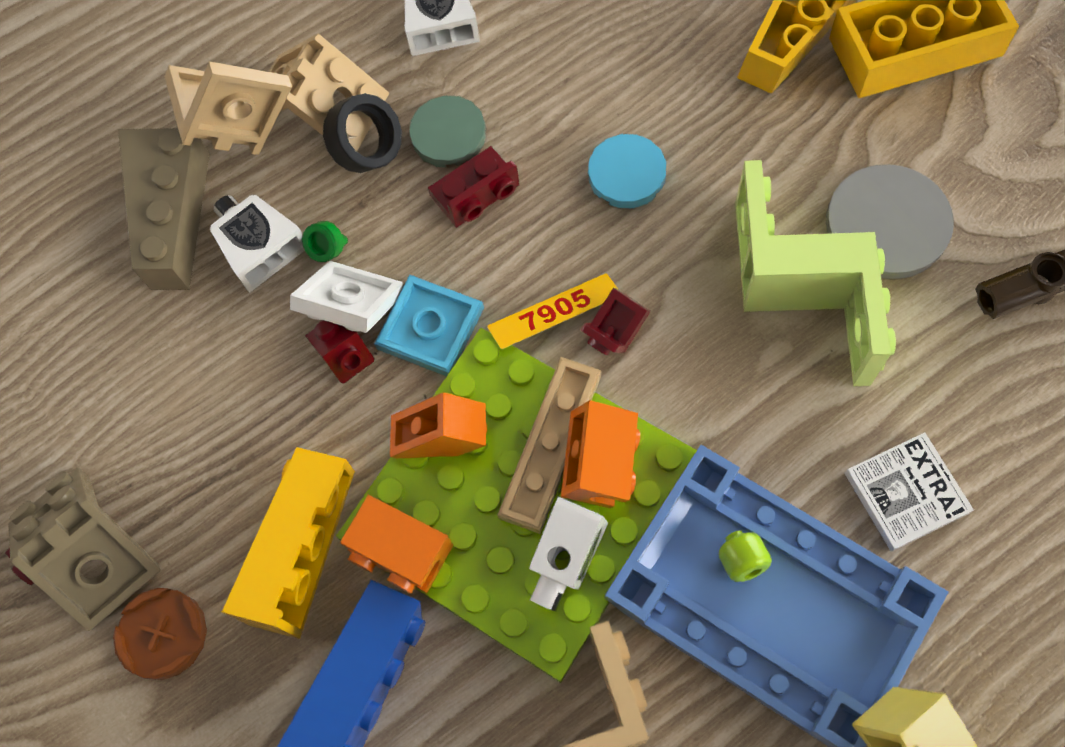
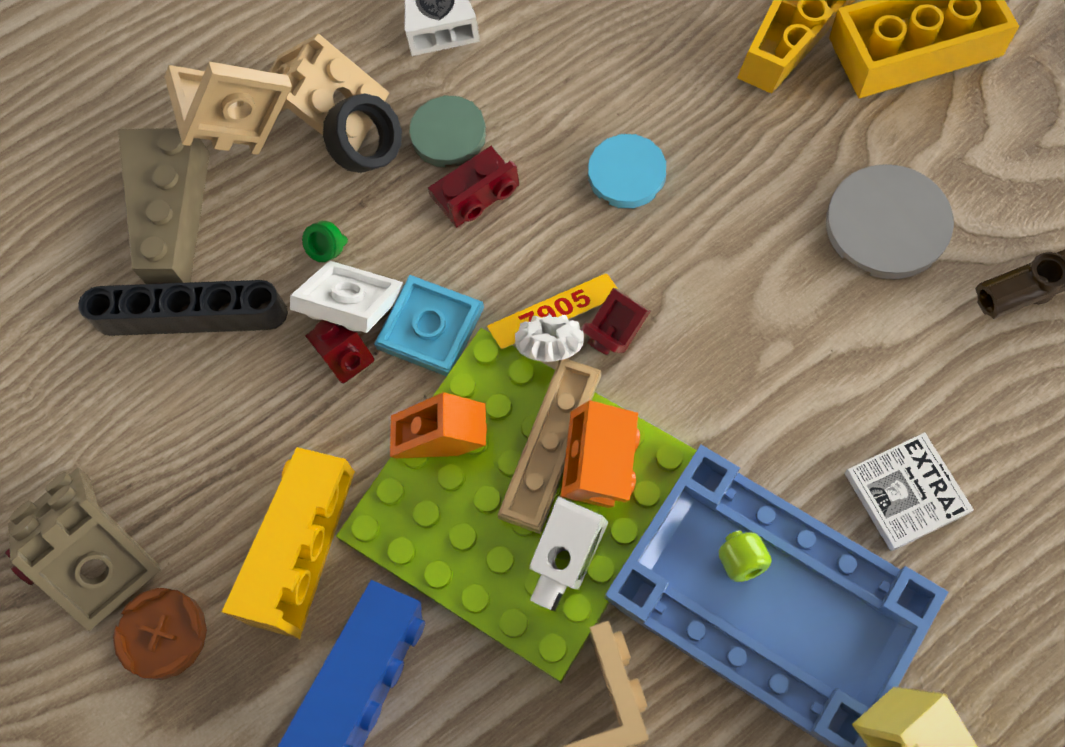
(167, 299): none -> black beam
(255, 238): white torso -> none
(396, 544): orange brick -> none
(538, 342): none -> white gear
(814, 275): yellowish green bracket -> none

